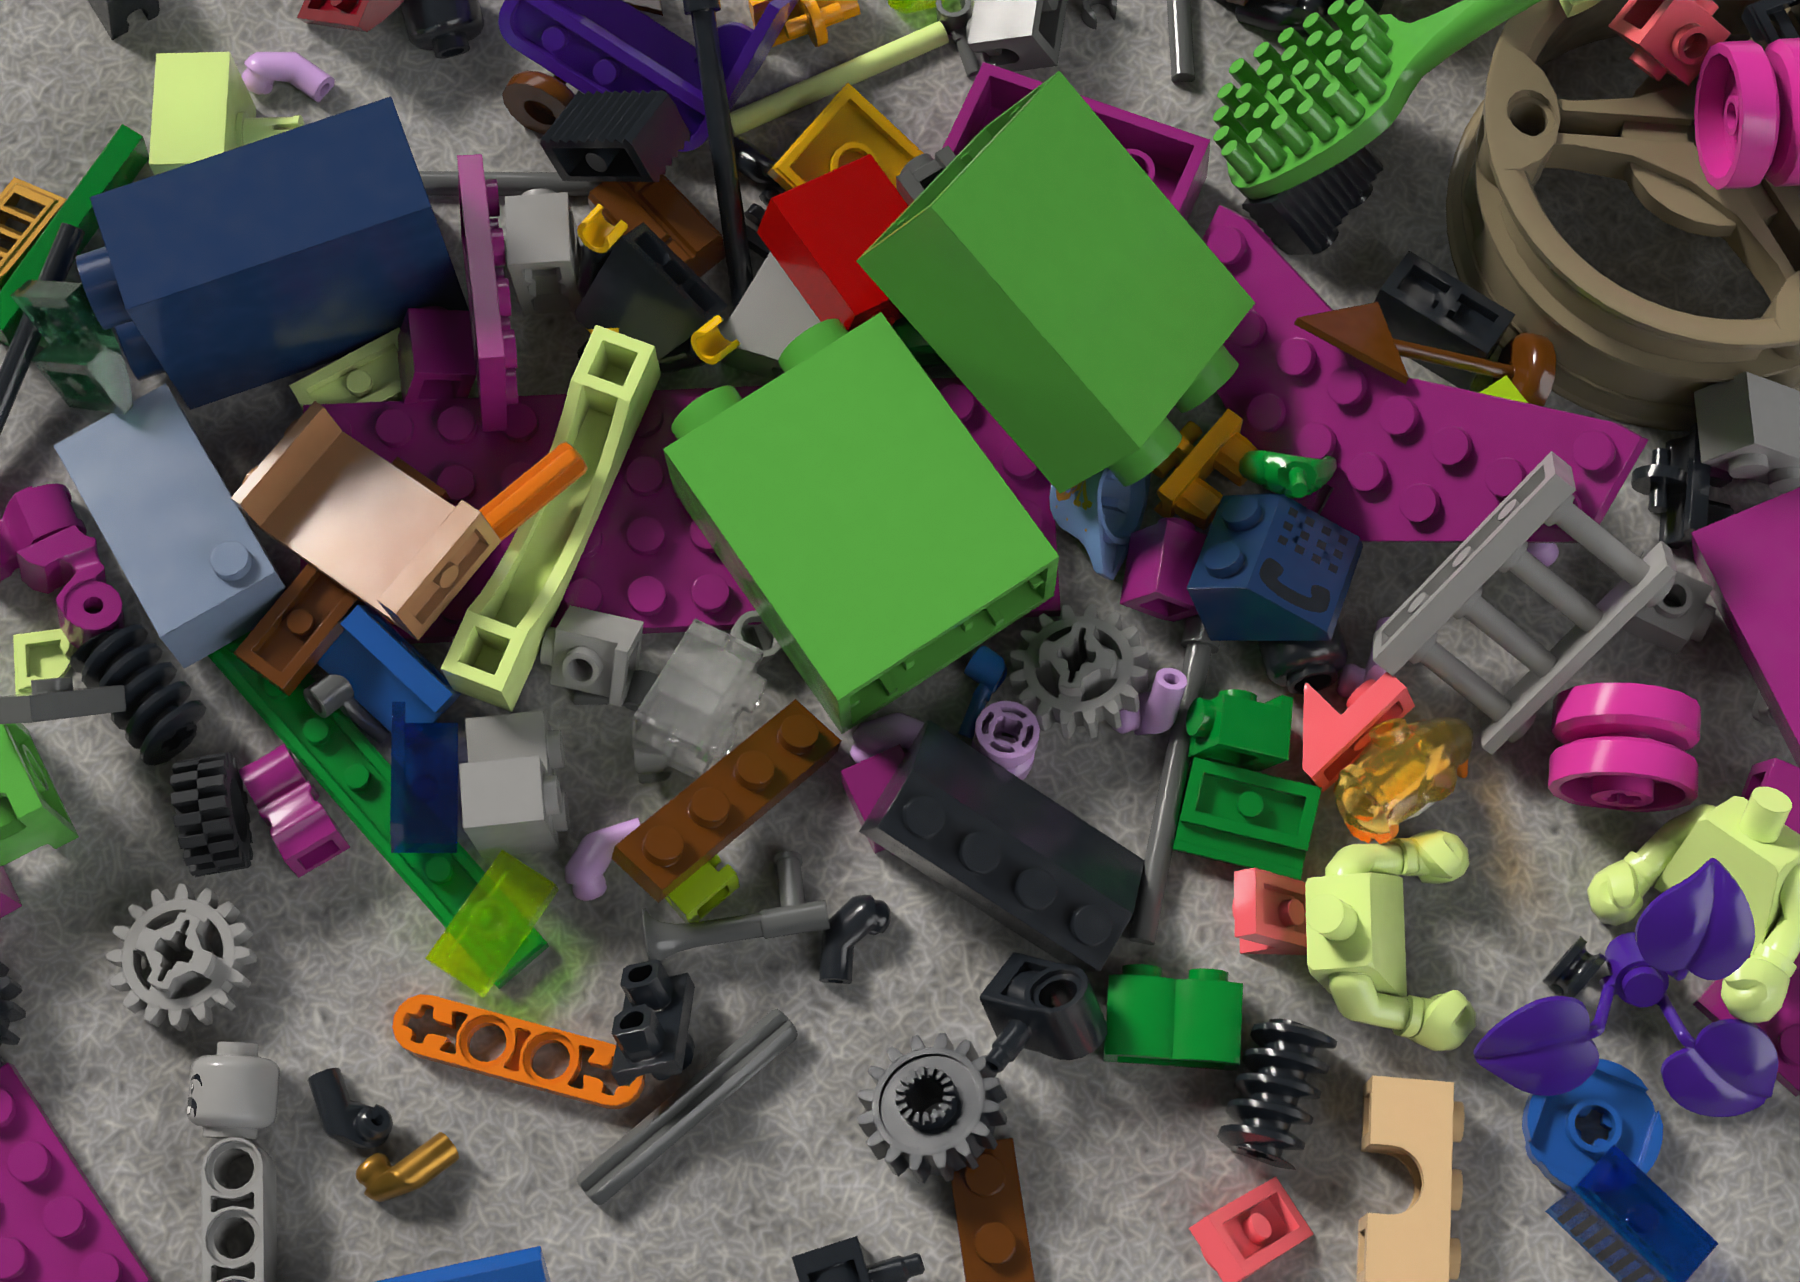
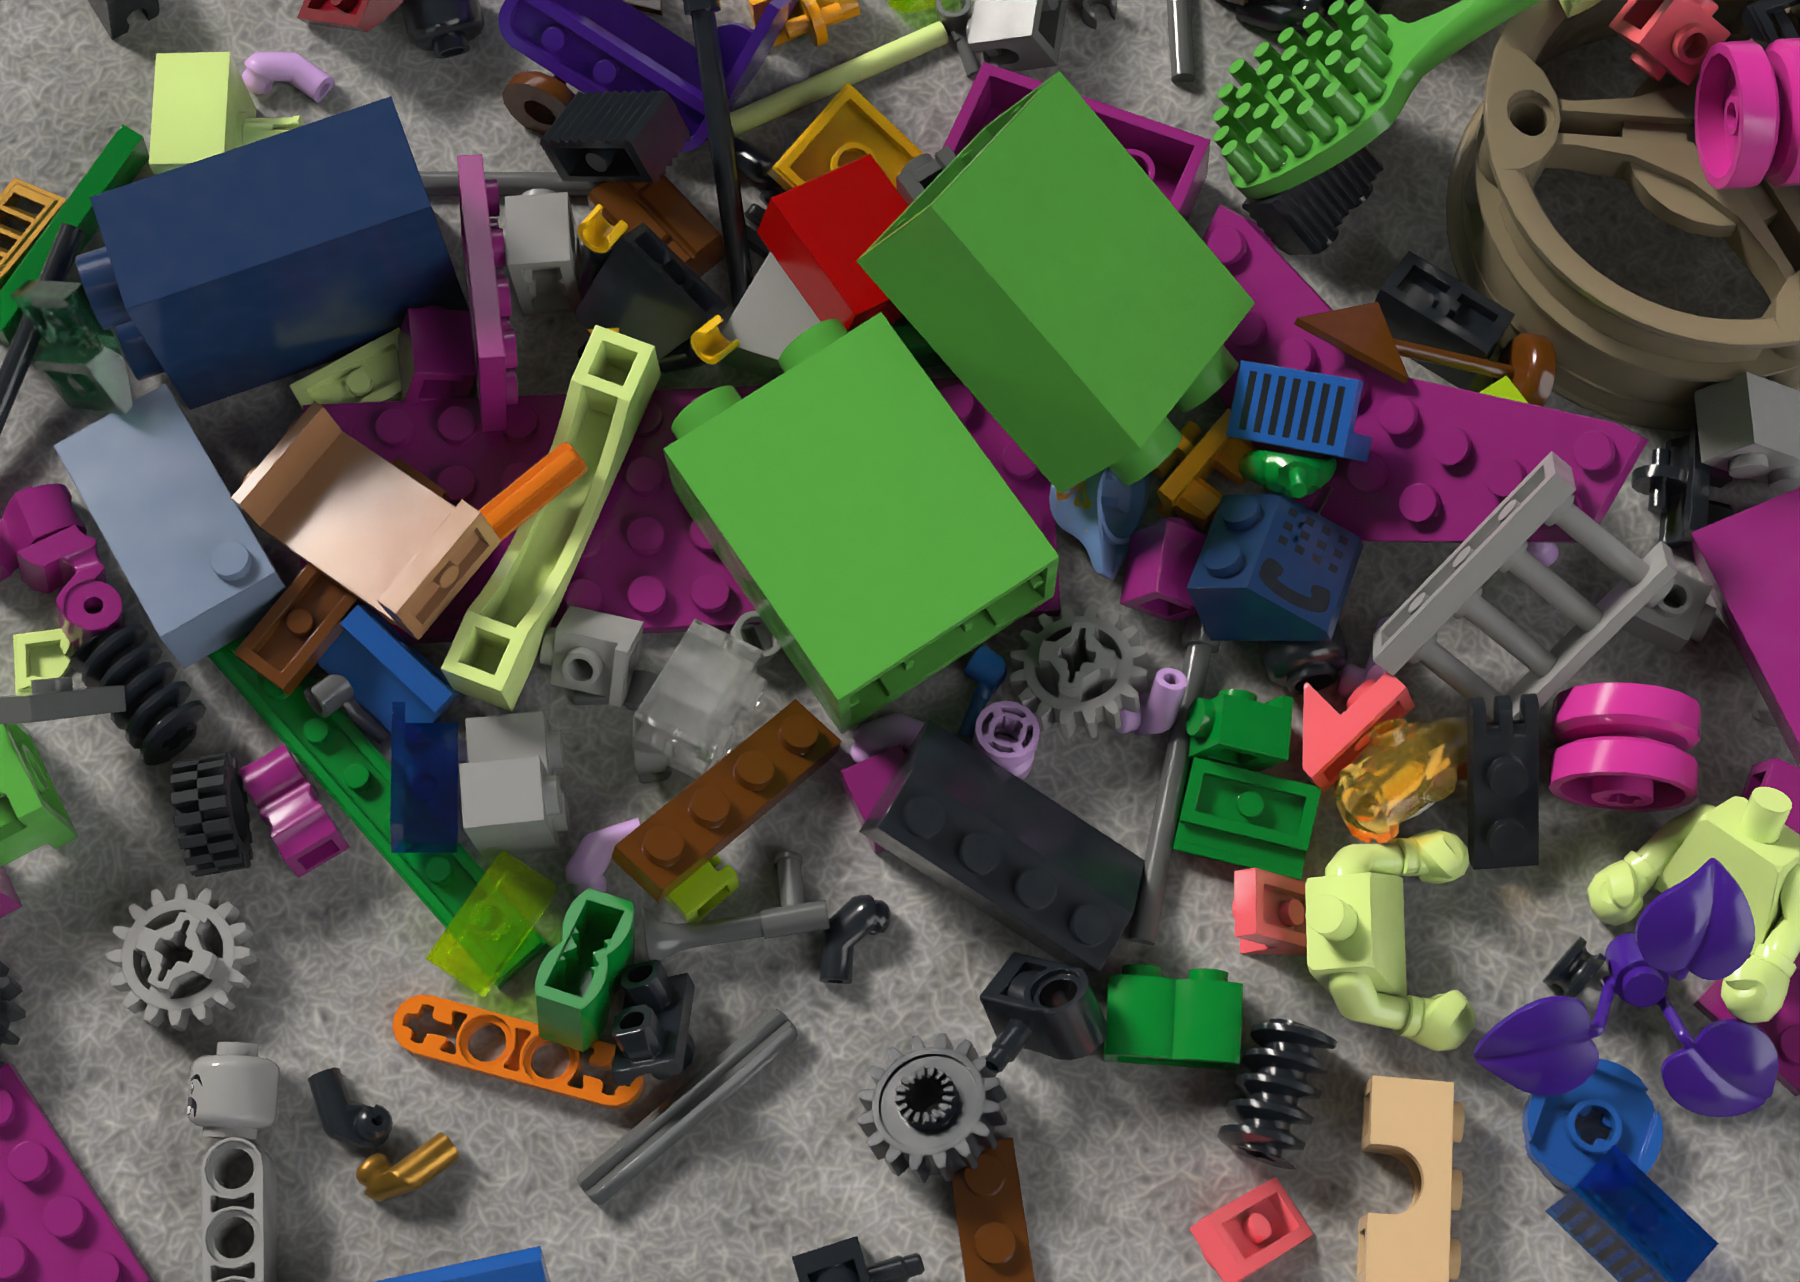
(584, 969): none -> green brick
(1298, 411): none -> blue panel
(1503, 783): none -> black hinge

